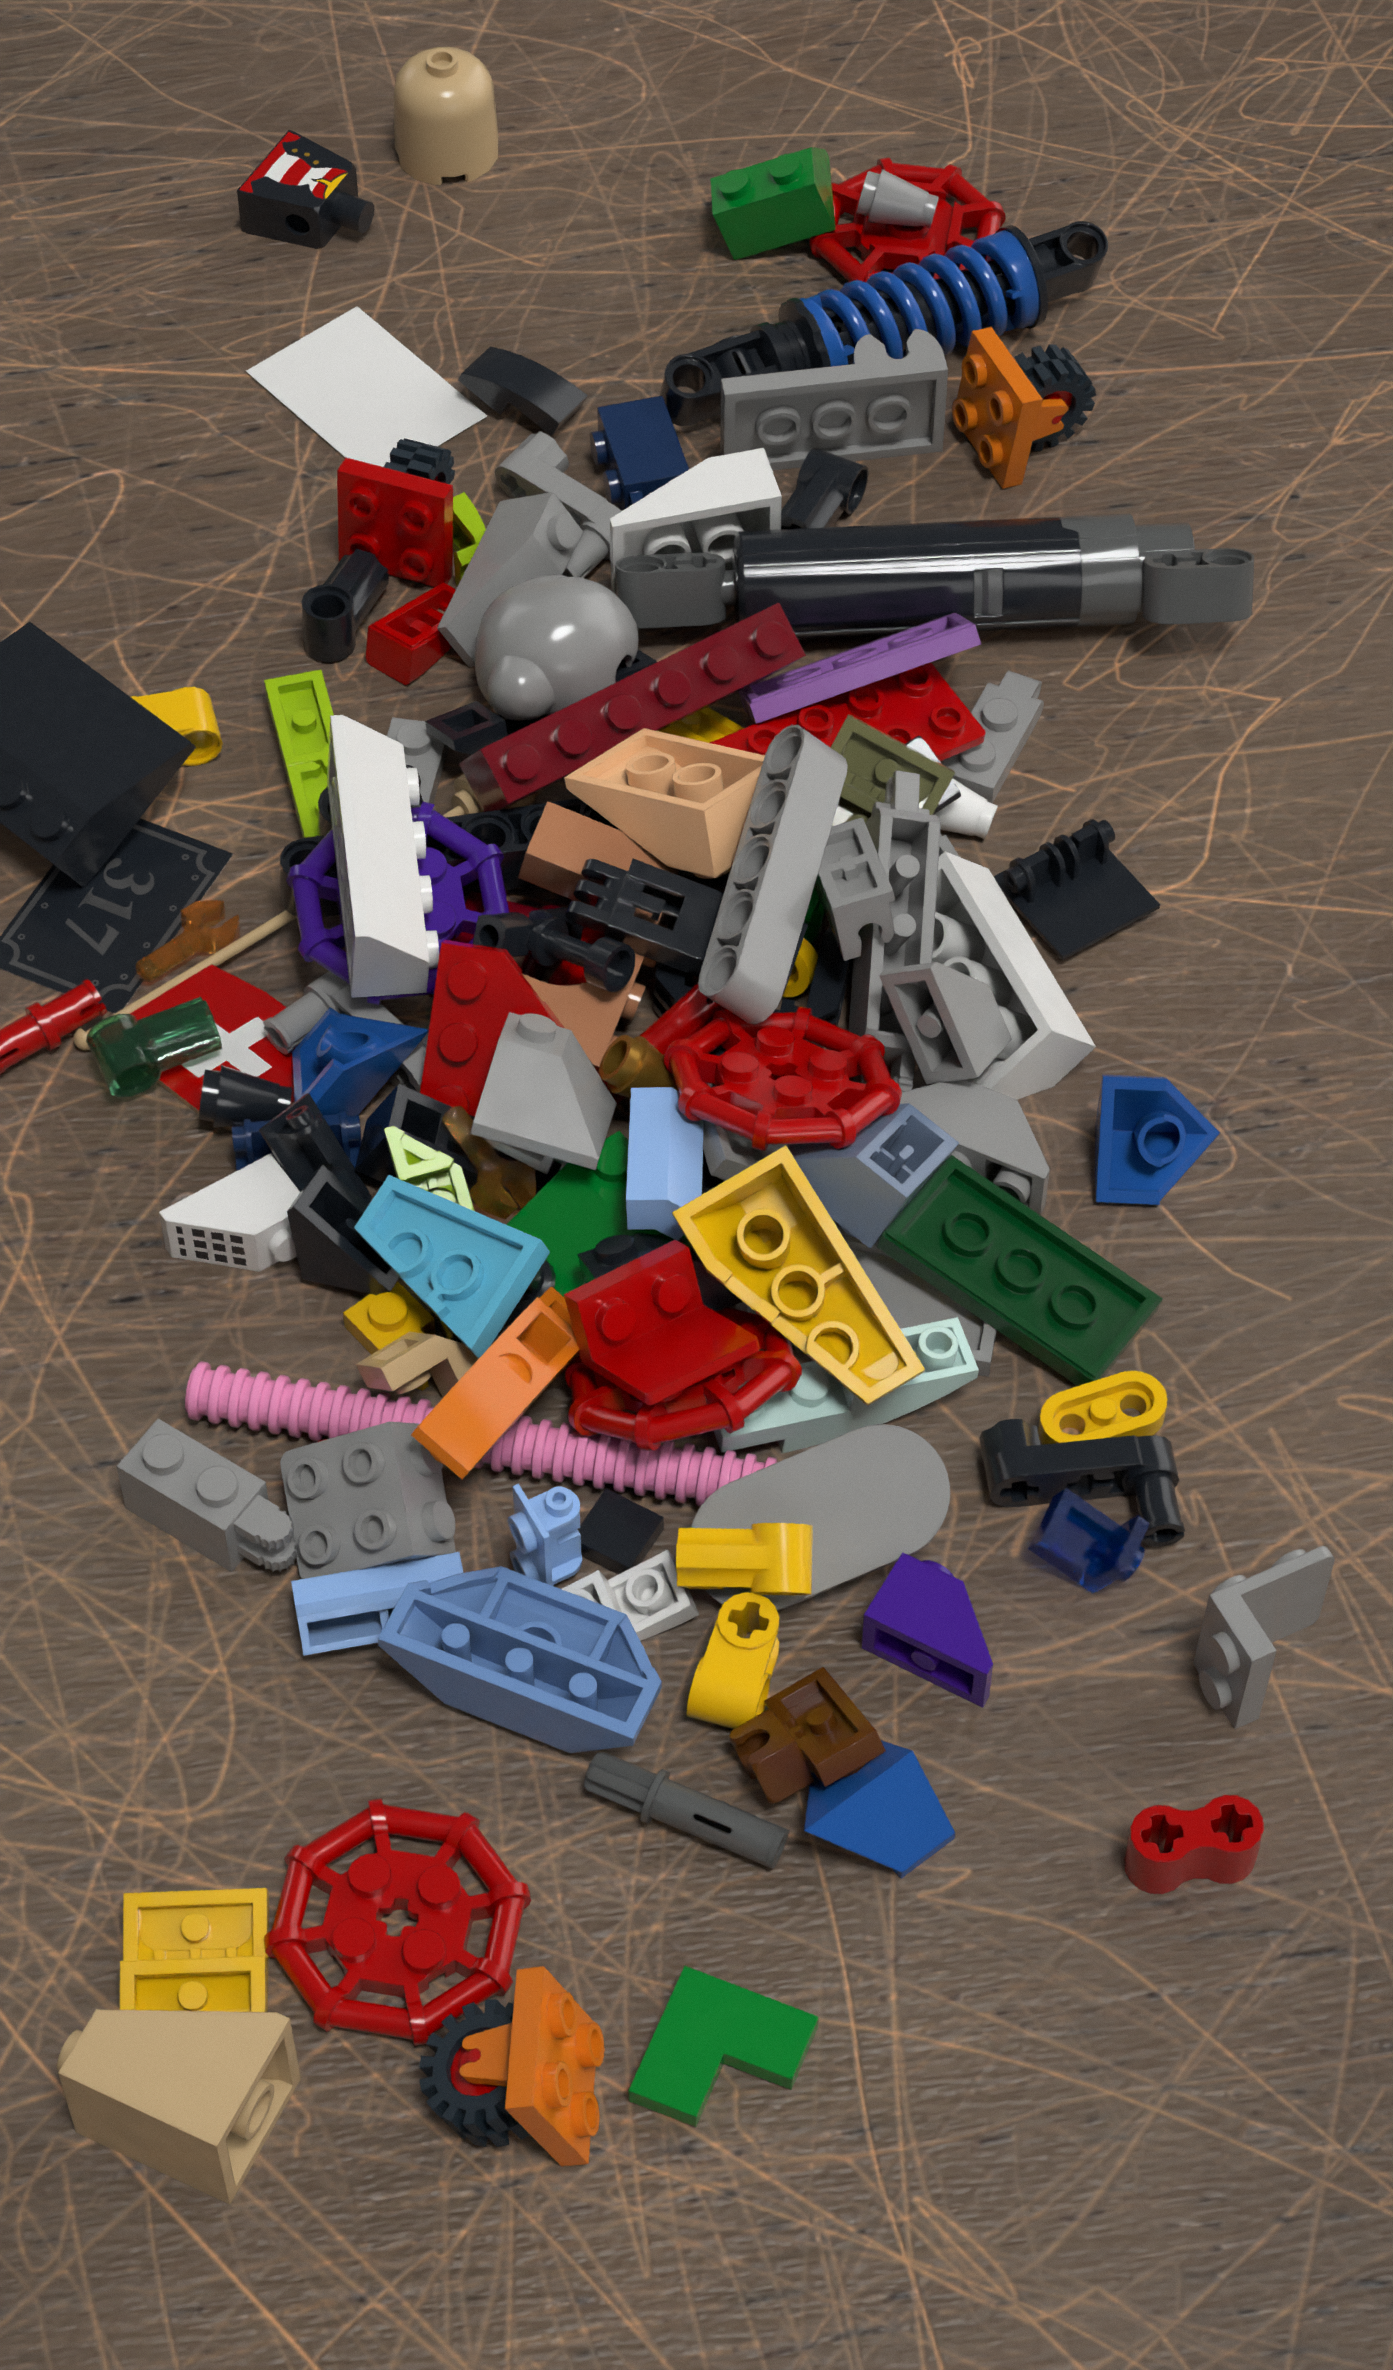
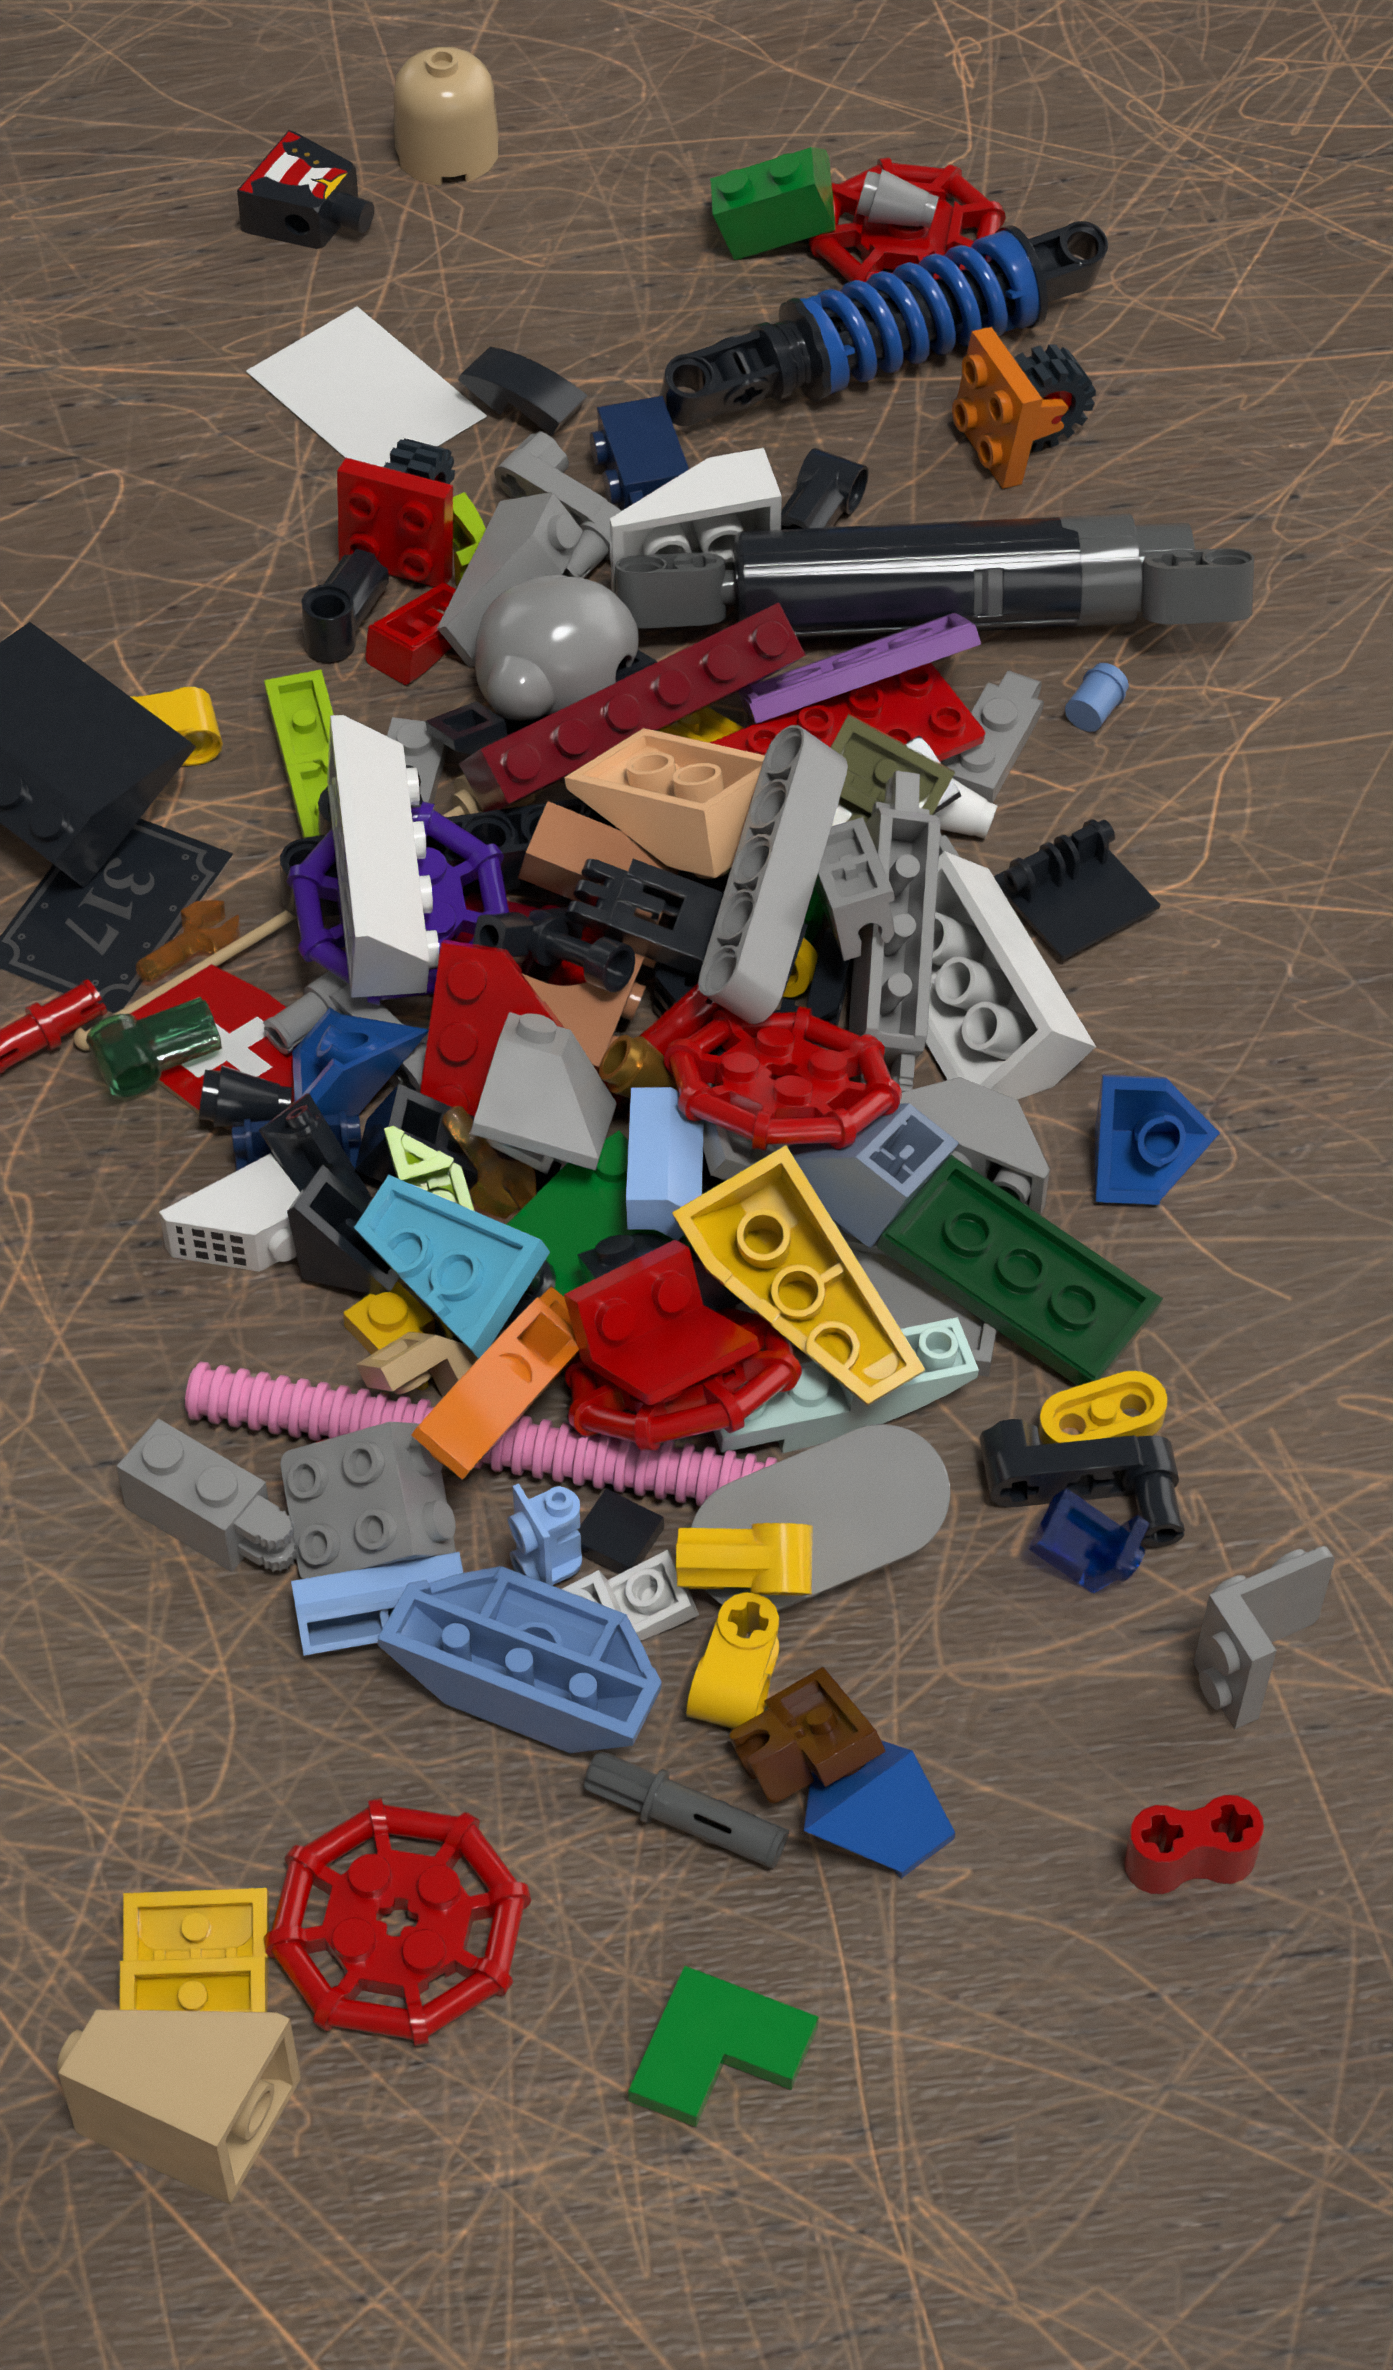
(520, 2070): orange plate -> none
(848, 410): light grey hinge -> none
(929, 1628): dark purple slope -> none
(946, 1020): light grey slope -> none
(1096, 697): none -> medium blue piece

